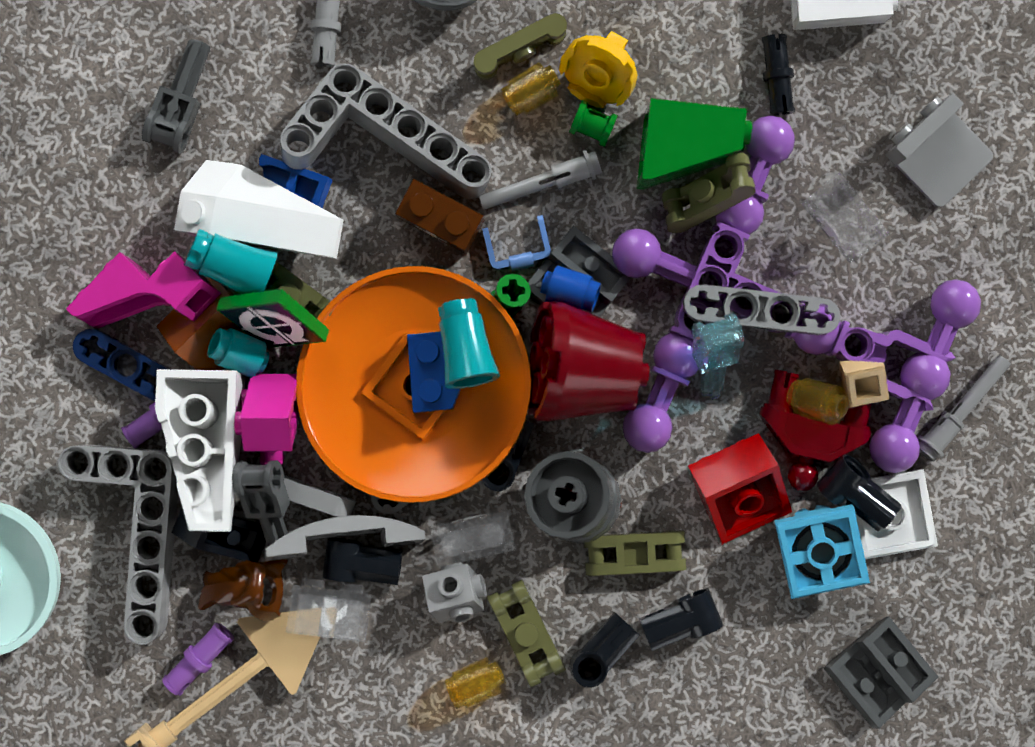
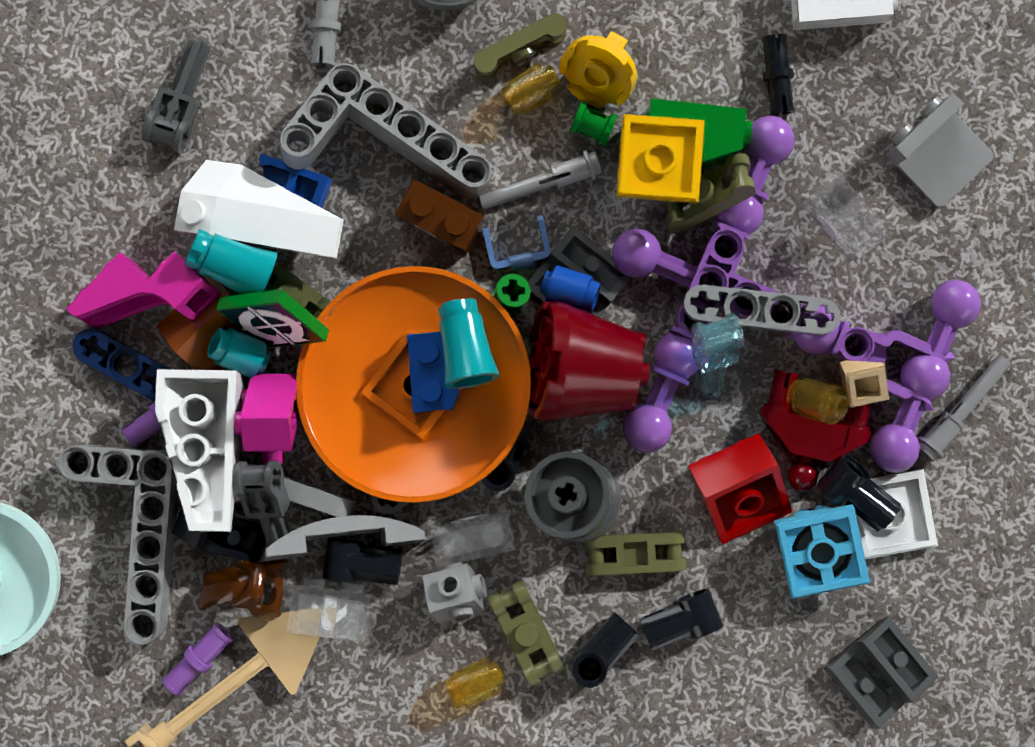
(660, 158): none -> yellow tile

